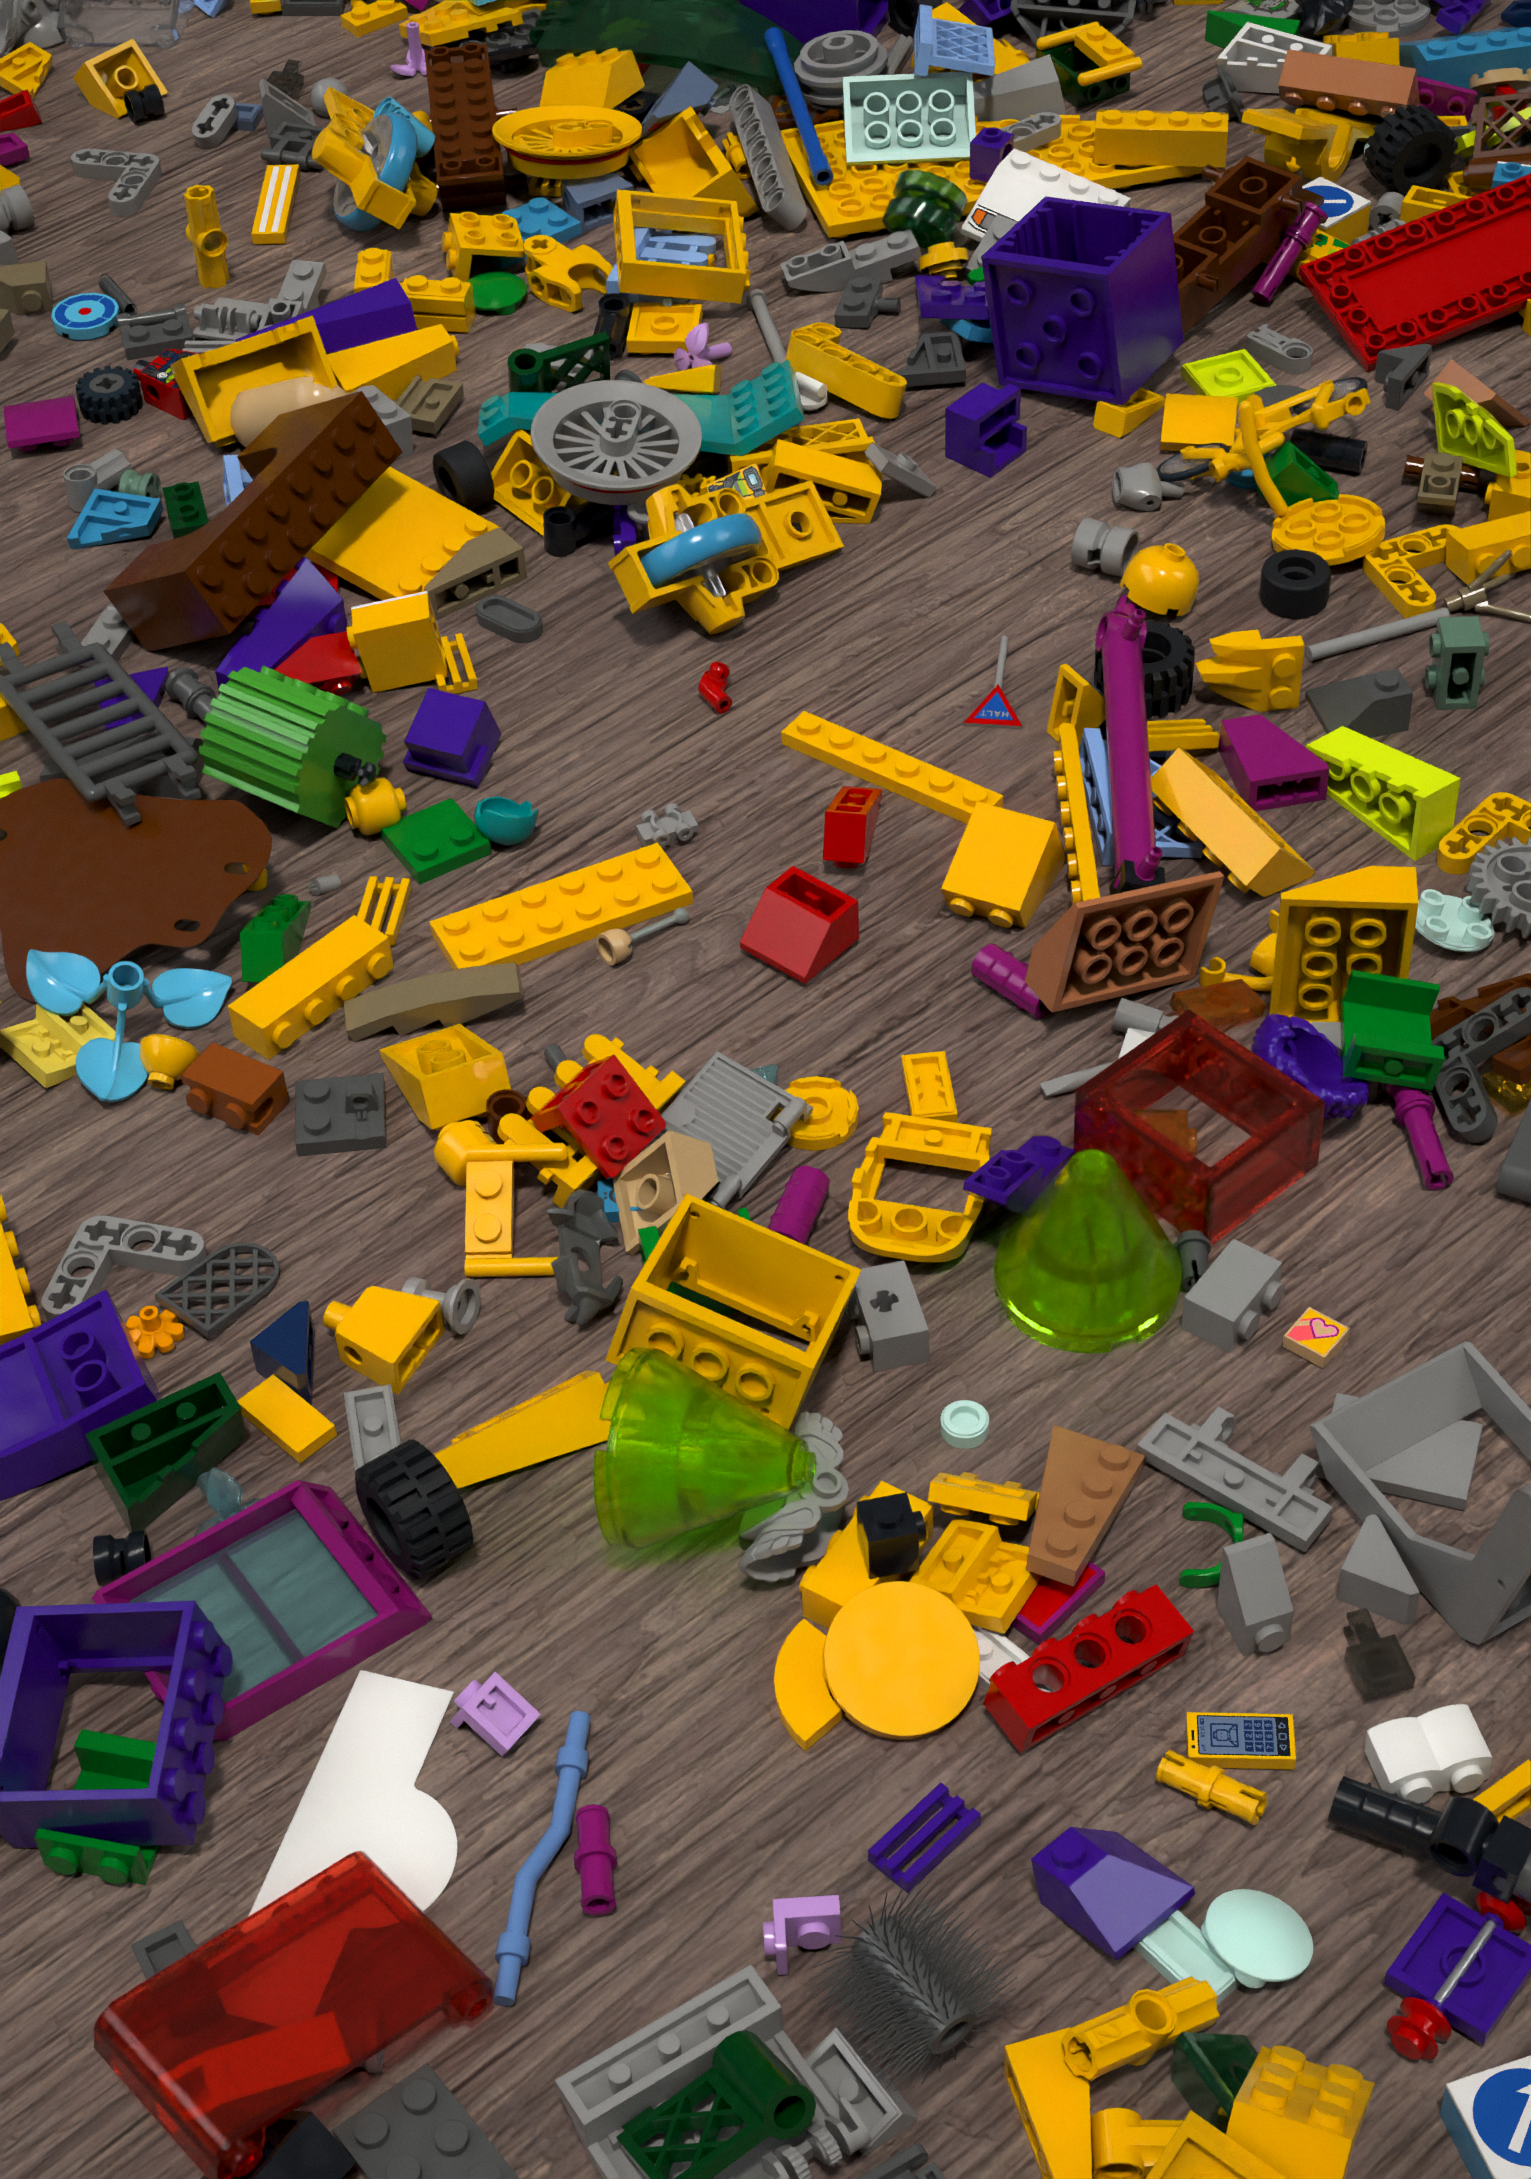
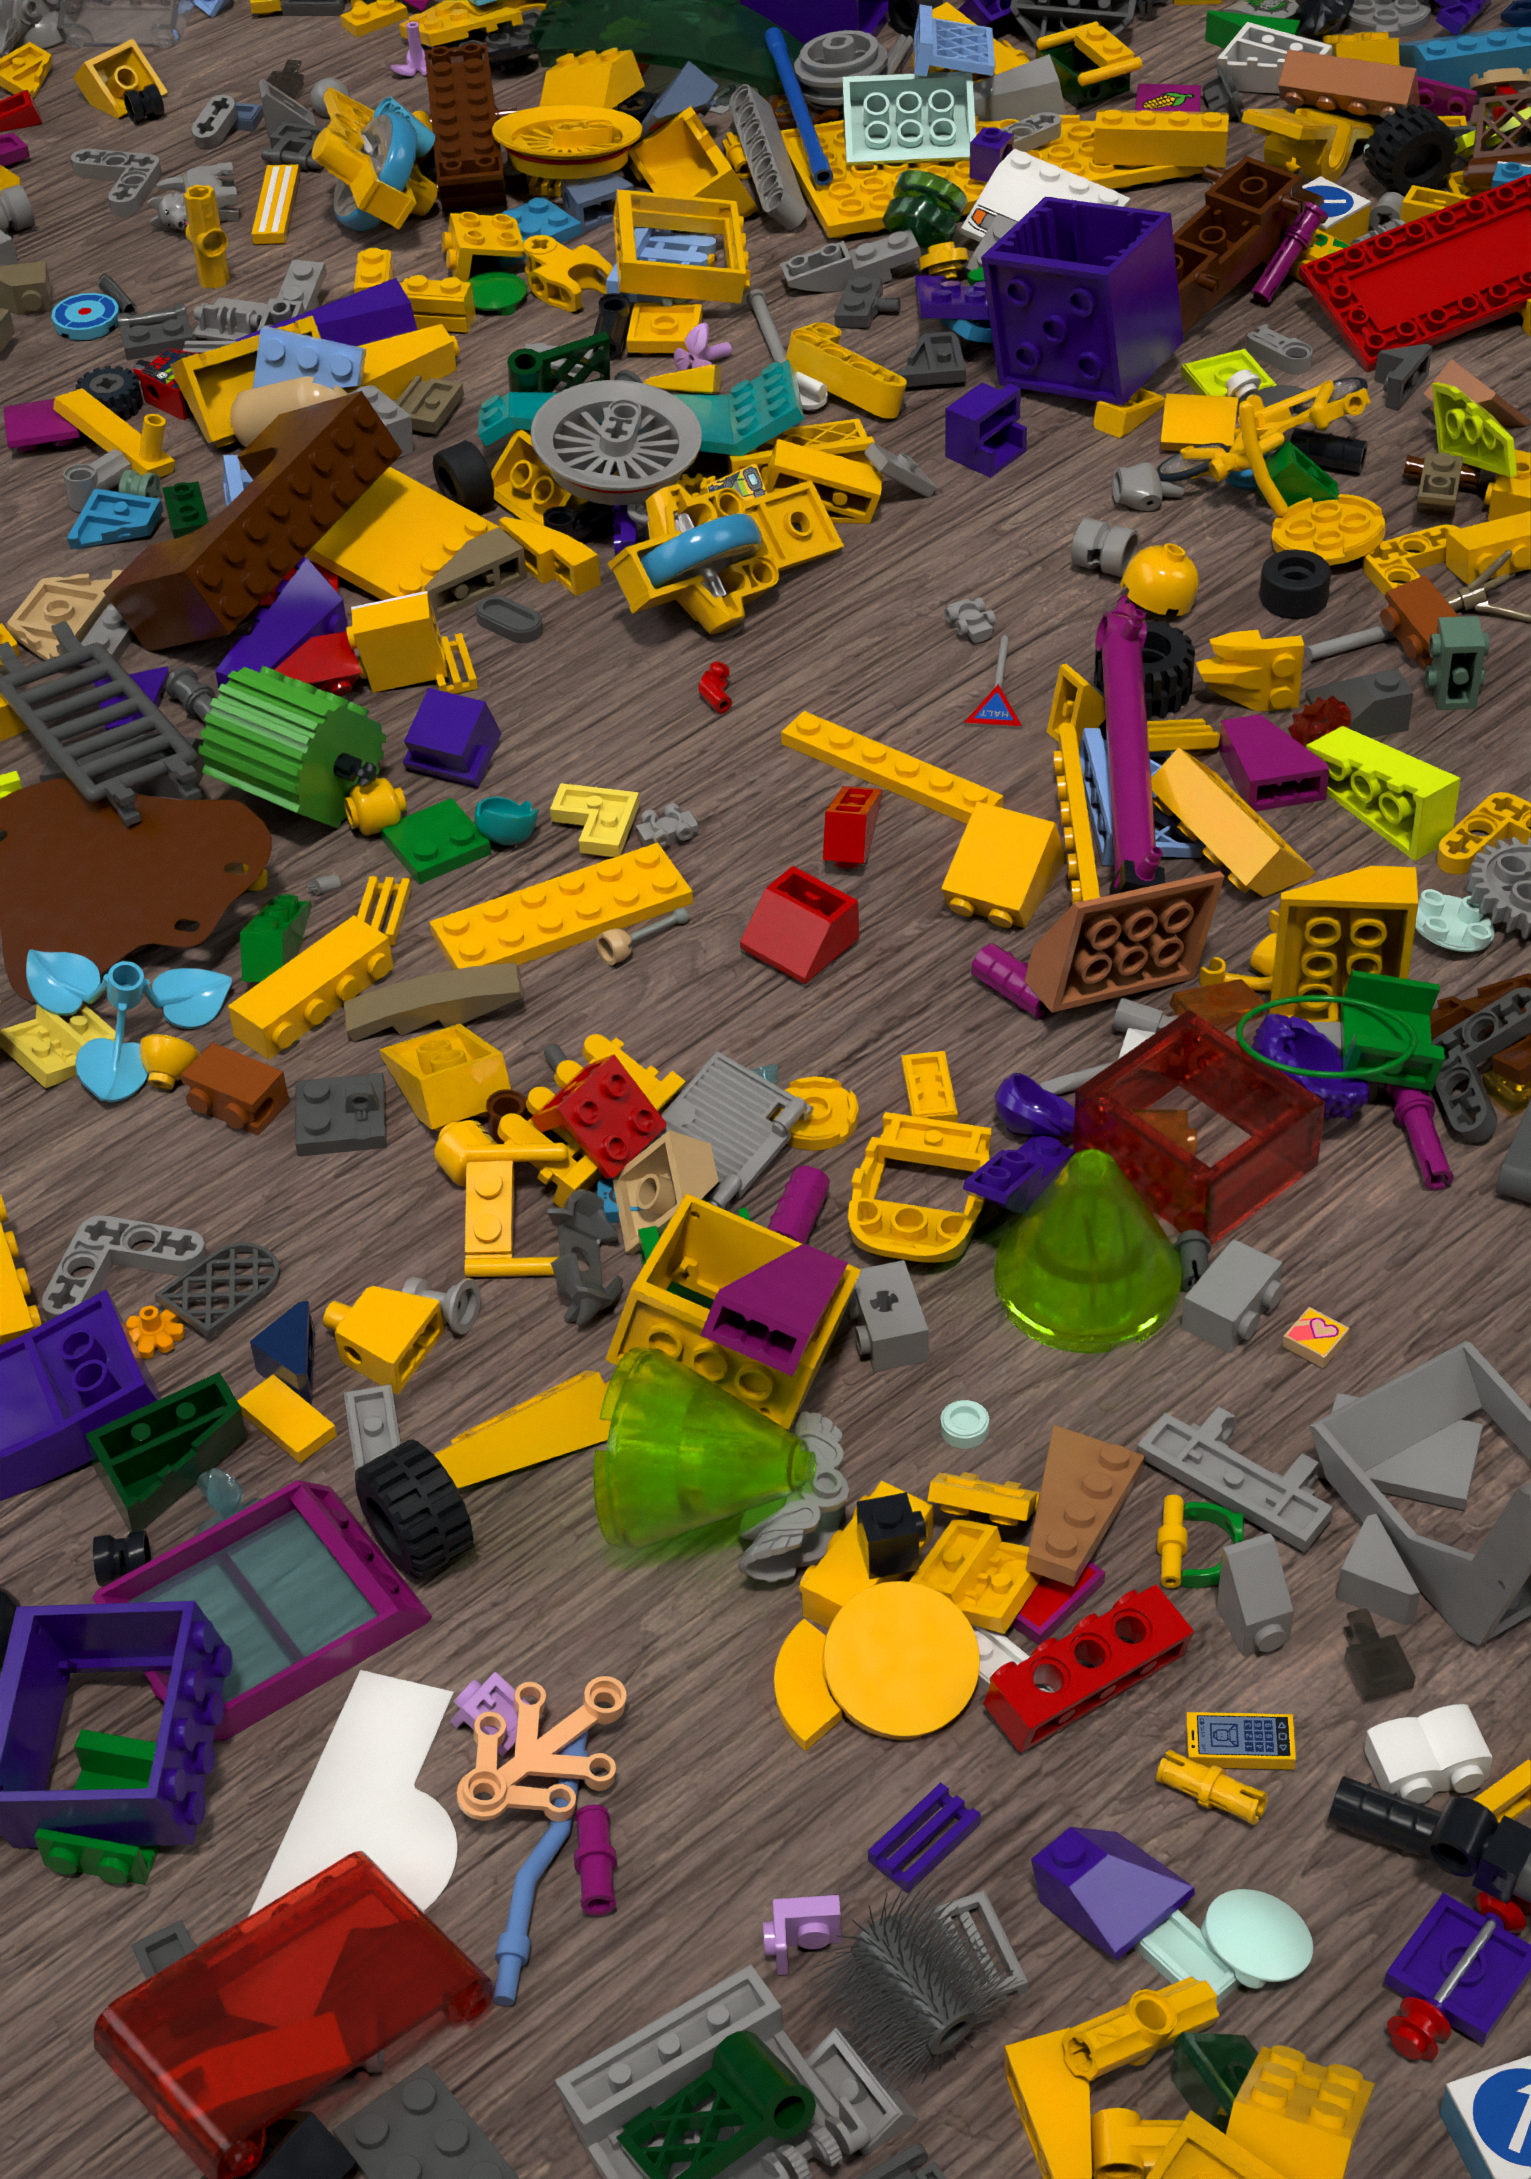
(59, 600): none -> tan wing
(112, 432): none -> yellow piece
(172, 206): none -> light grey animal
(290, 355): none -> light blue wing
(539, 1755): none -> light nougat plant
(554, 555): none -> yellow slope
(602, 811): none -> light yellow plate
(776, 1307): none -> magenta slope
(971, 619): none -> light grey piece
(981, 1902): none -> light grey tile
(1031, 1109): none -> dark purple hat
(1168, 97): none -> magenta tile
(1172, 1541): none -> yellow bar
(1243, 385): none -> white plate
(1324, 1074): none -> green piece
(1334, 712): none -> clear red gear
(1414, 616): none -> dark orange brick

